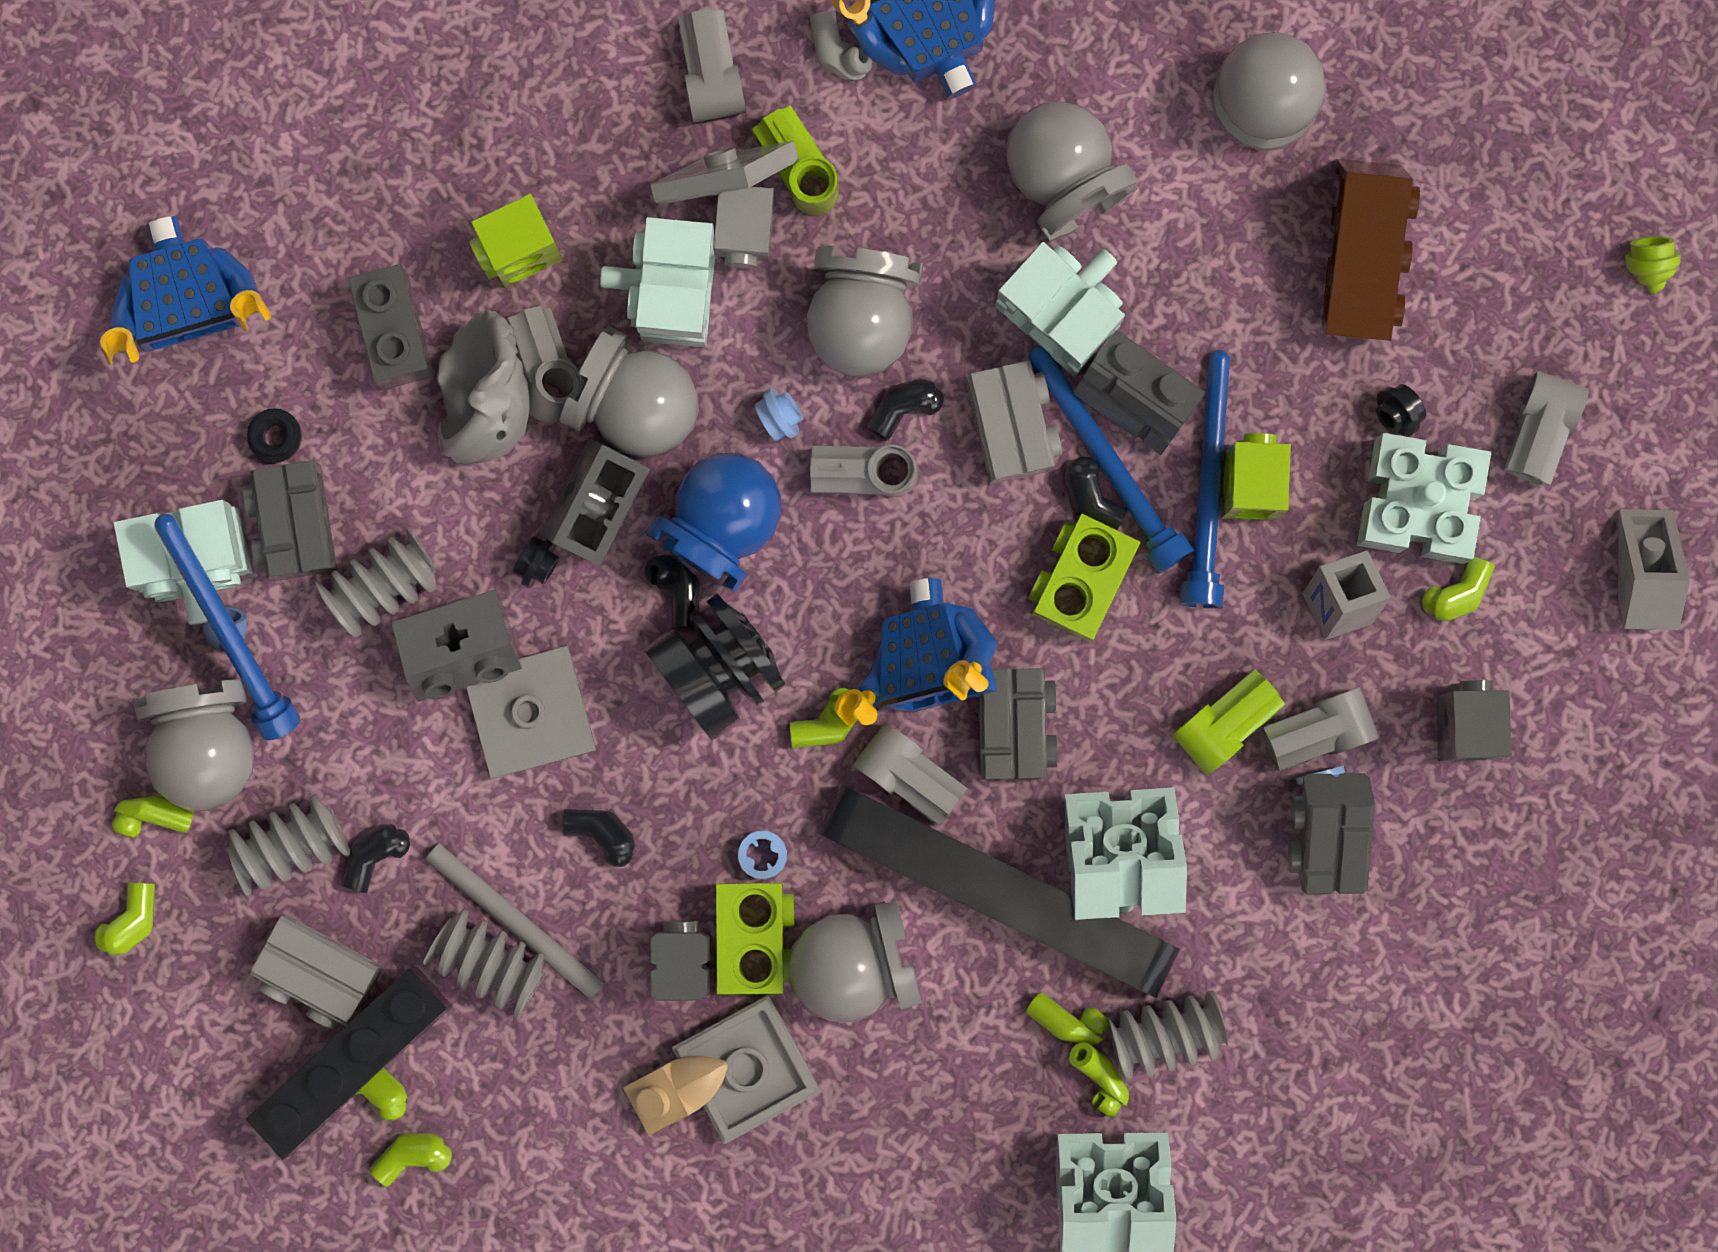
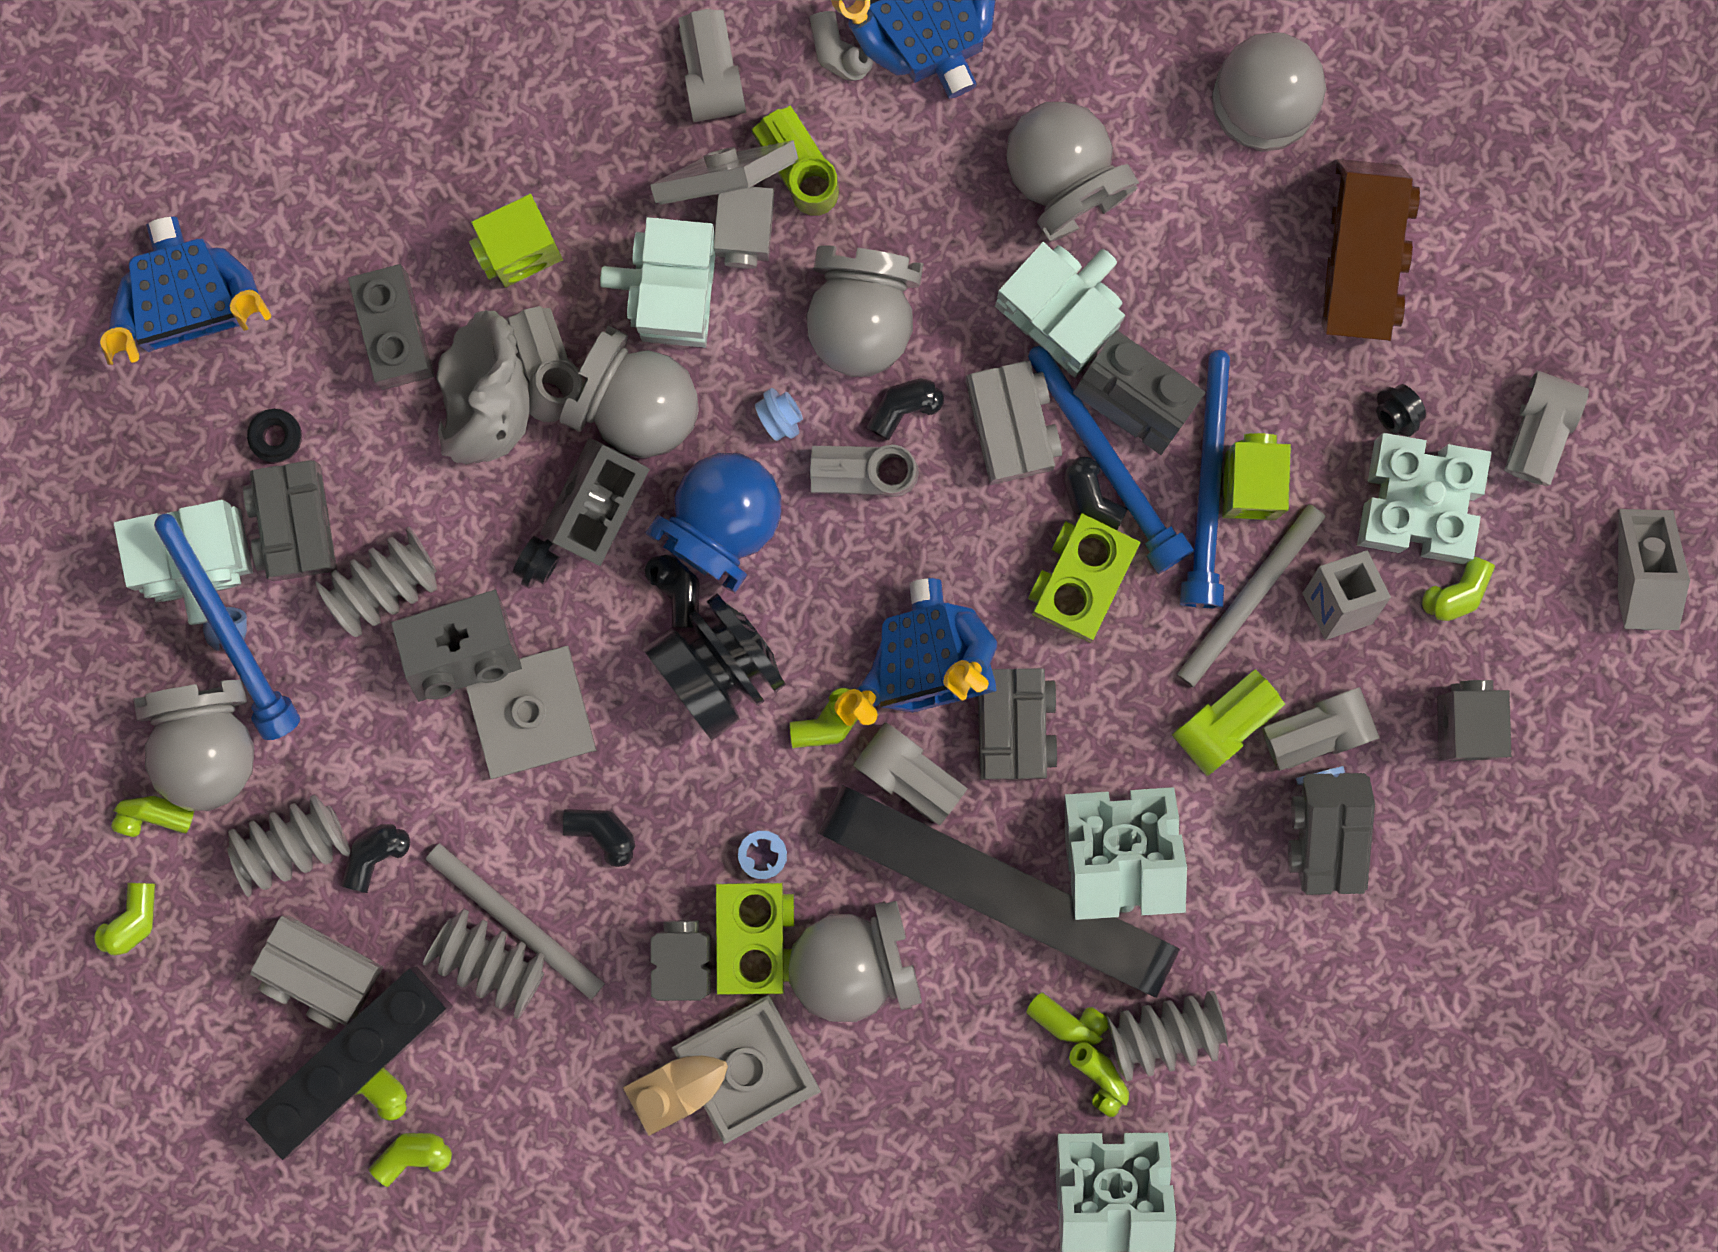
(1251, 595): none -> light grey bar
(1653, 261): lime plate -> none

